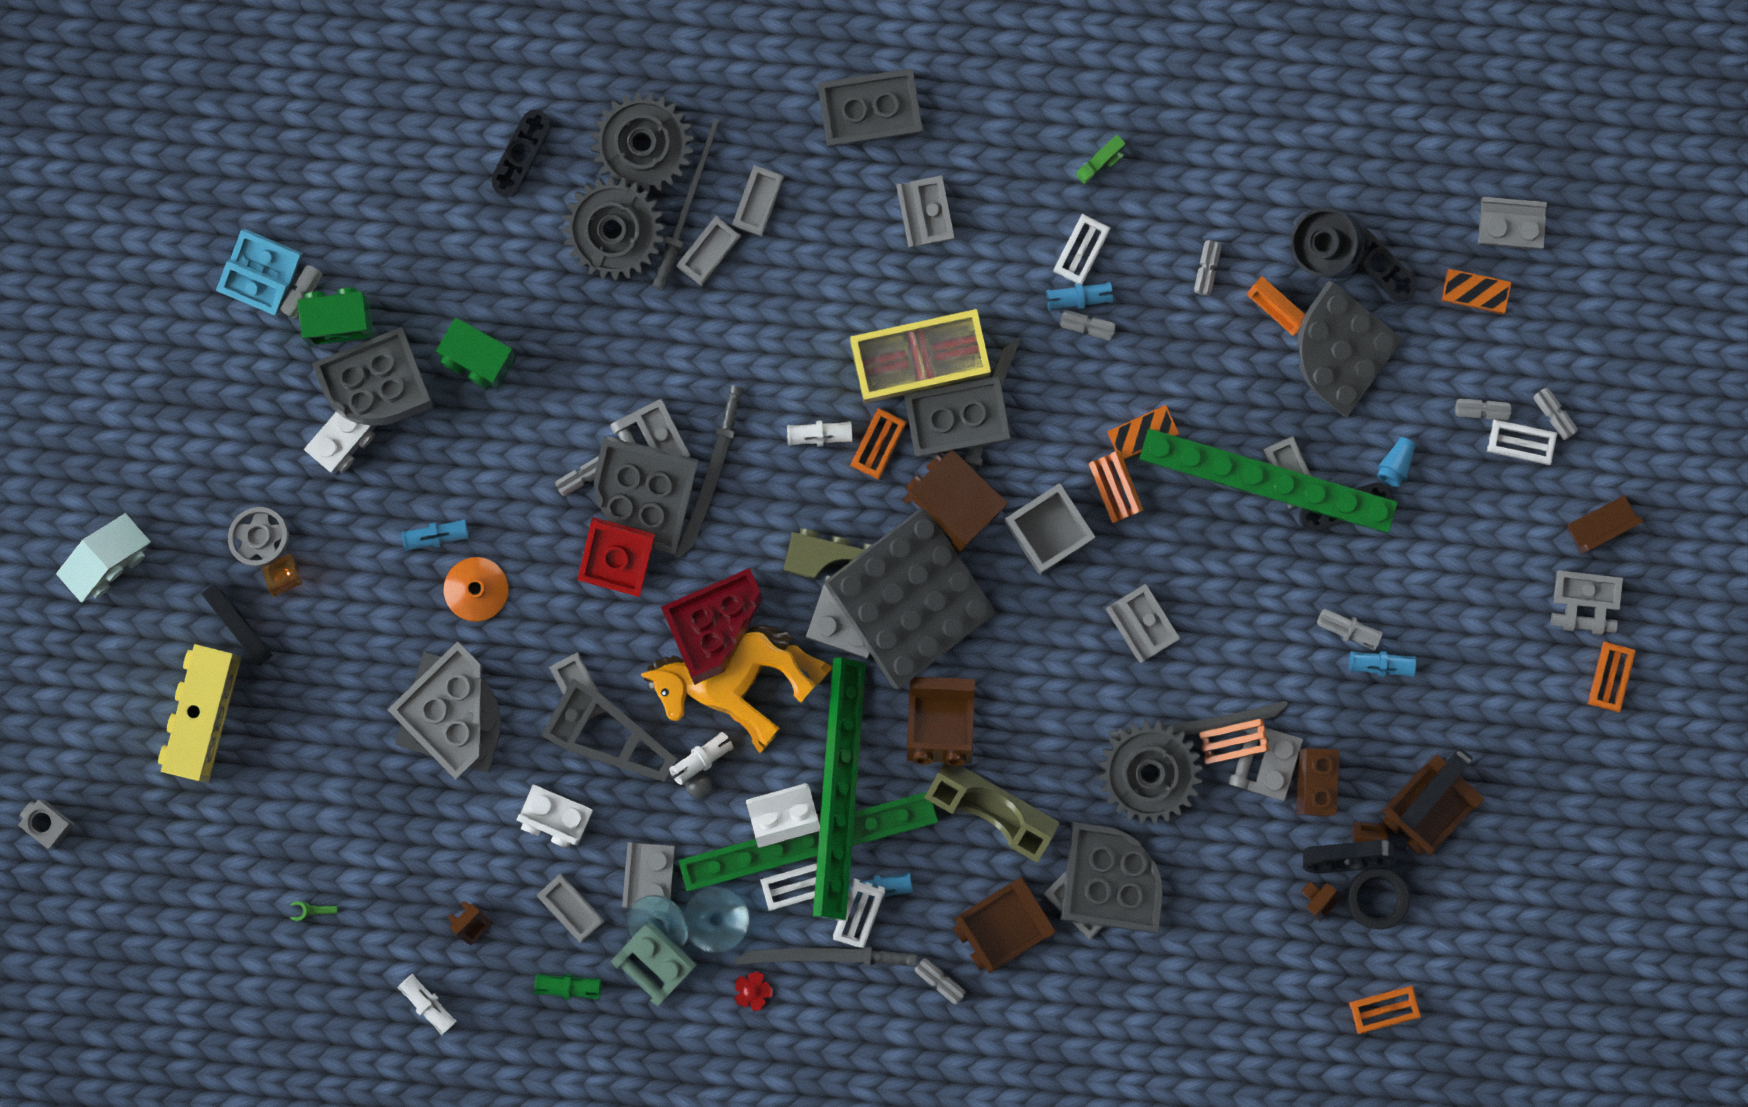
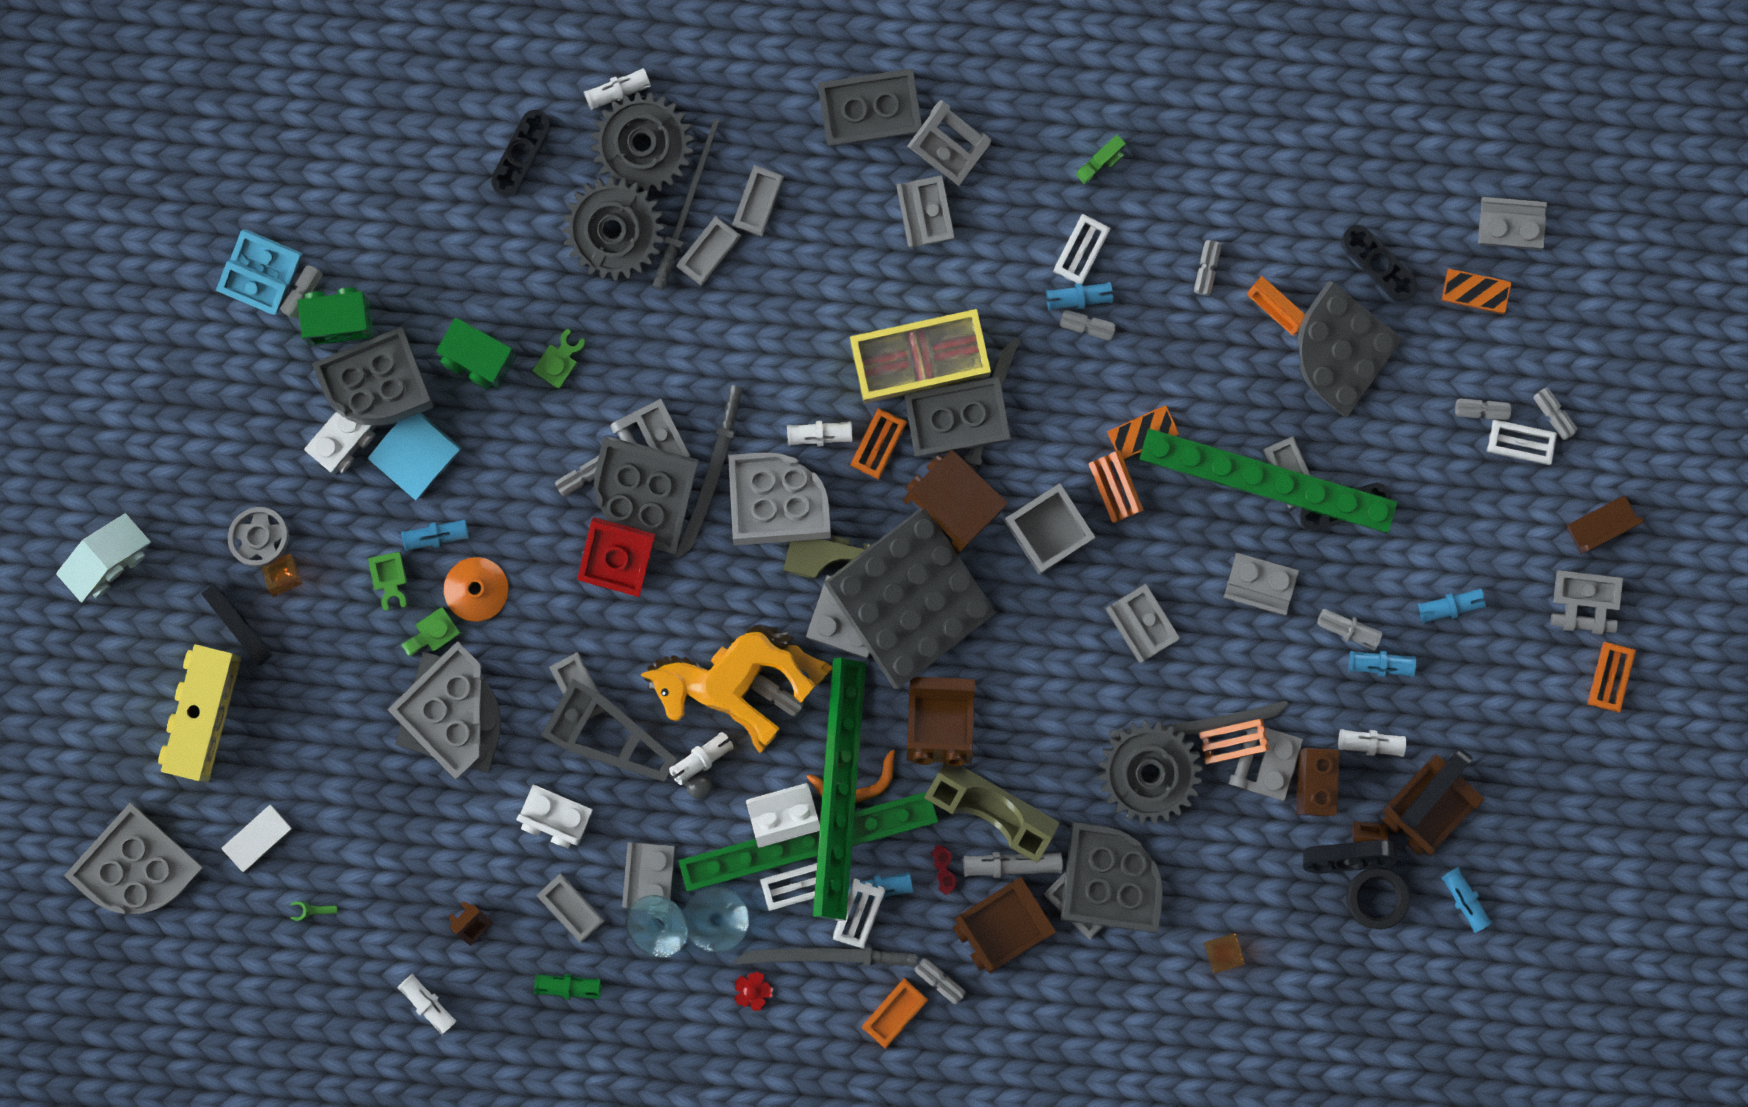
(59, 824): light grey brick -> none
(133, 866): none -> light grey plate
(257, 838): none -> white tile
(388, 574): none -> bright green plate
(414, 454): none -> medium azure slope
(434, 630): none -> bright green plate
(556, 363): none -> bright green plate
(617, 88): none -> white pin
(660, 956): sand green plate -> none
(713, 623): dark red plate -> none
(772, 692): none -> light grey piece
(776, 500): none -> light grey plate
(870, 791): none -> orange animal
(894, 1013): none -> orange tile
(942, 151): none -> light grey plate
(946, 879): none -> dark red piece
(1011, 864): none -> light grey pin
(1224, 953): none -> clear orange plate
(1260, 584): none -> light grey plate
(1321, 900): reddish brown tile -> none
(1329, 243): black wheel -> none
(1357, 1016): orange tile -> none
(1372, 743): none -> white pin
(1396, 464): dark azure cone -> none
(1451, 605): none -> dark azure pin
(1466, 900): none -> dark azure pin

